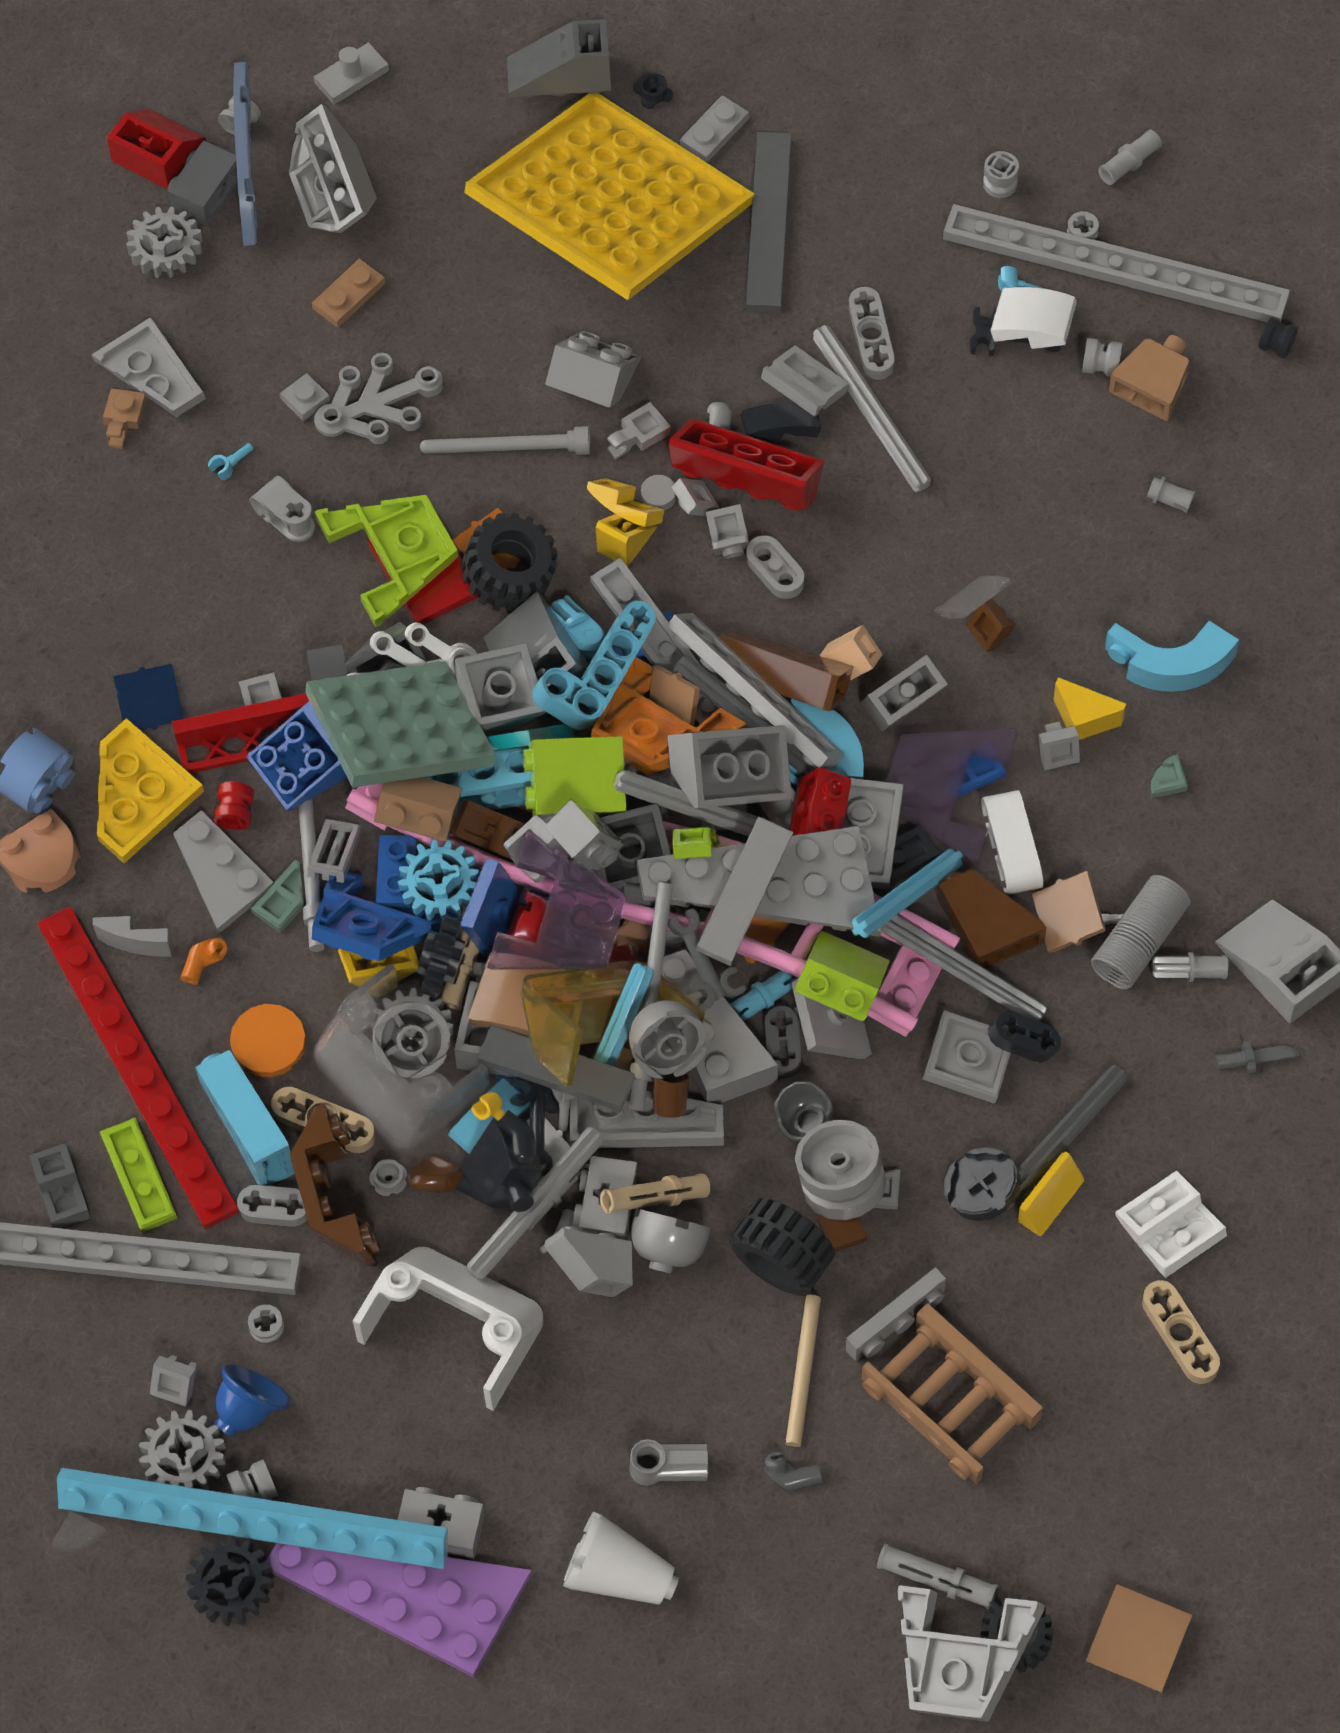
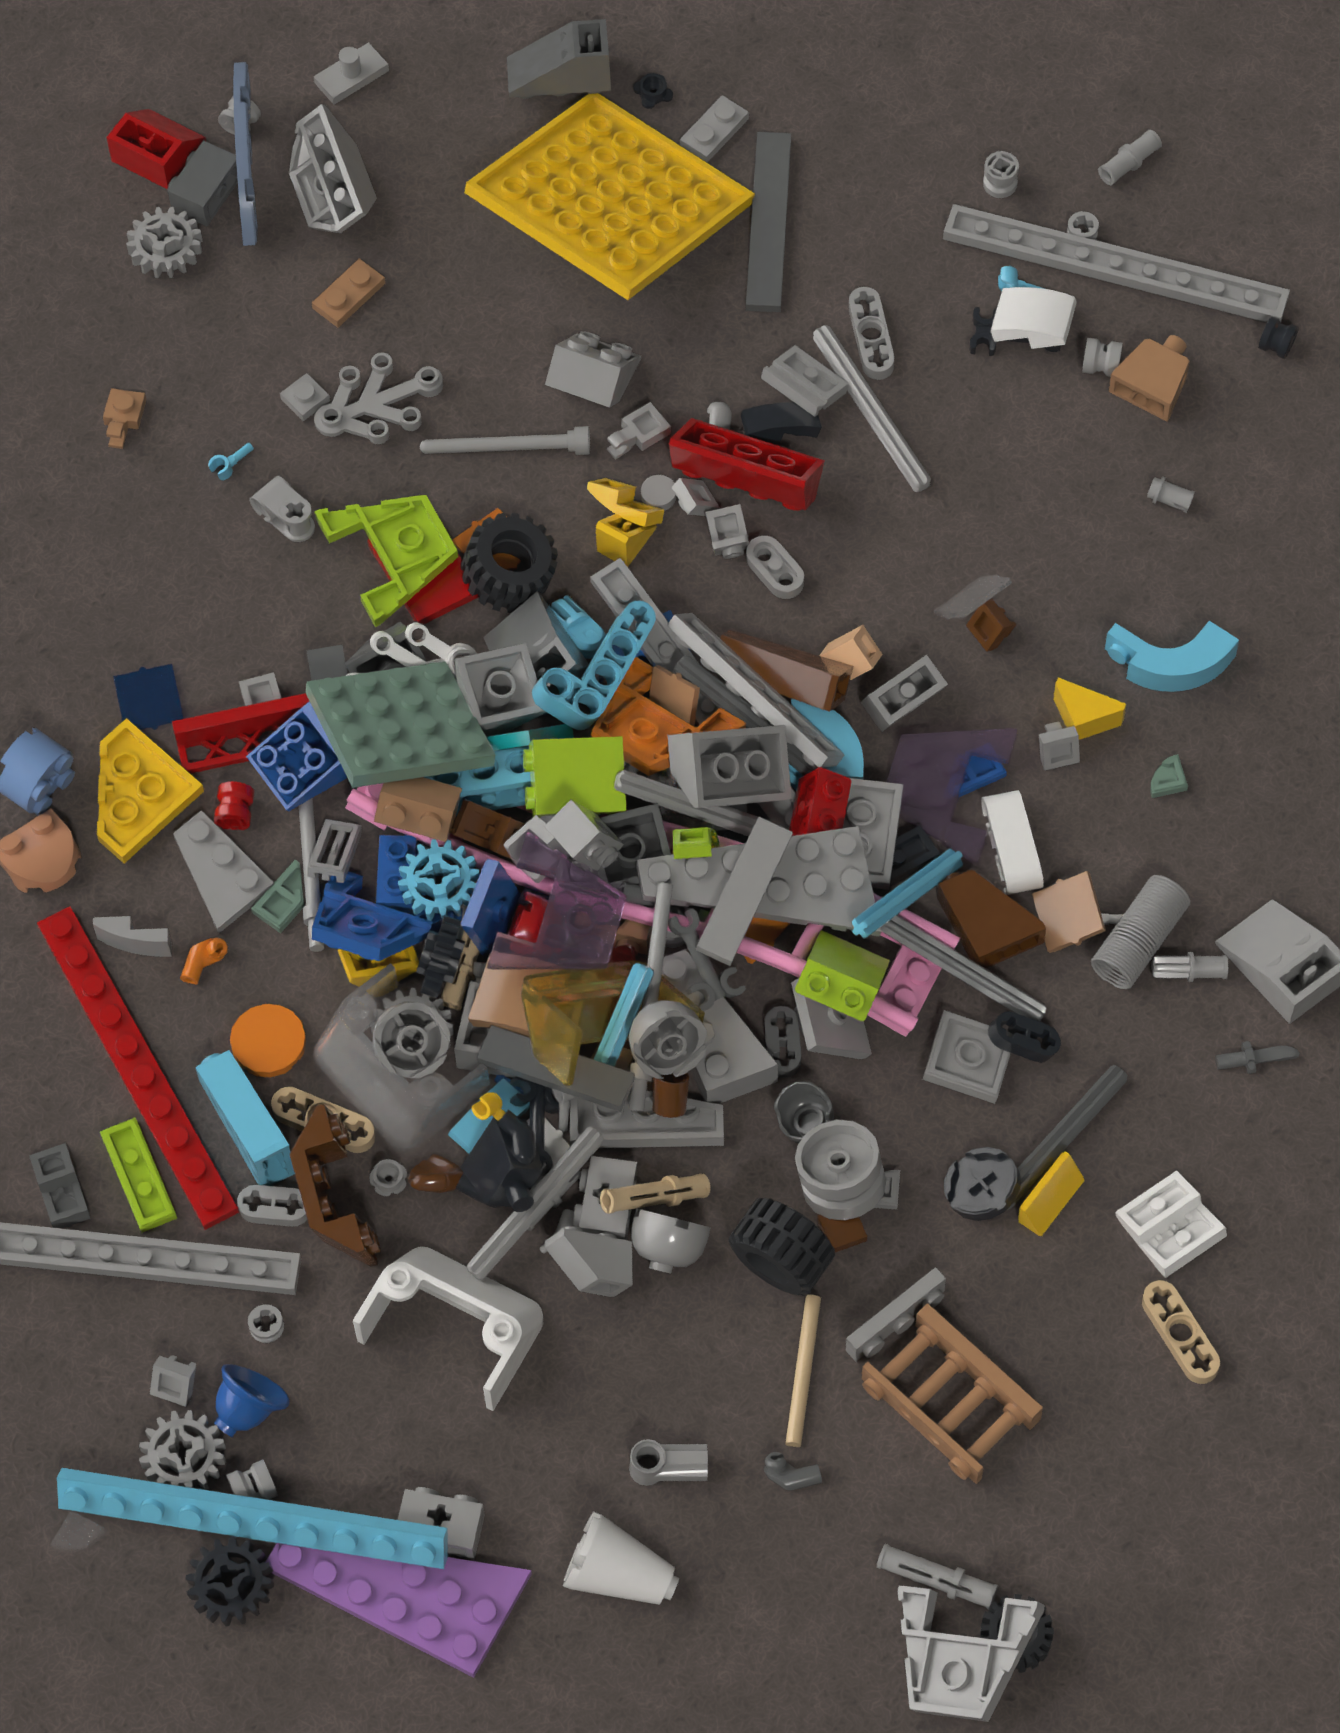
(151, 367): light grey wing -> none
(763, 995): medium azure pin -> none
(1139, 1637): medium nougat slope -> none

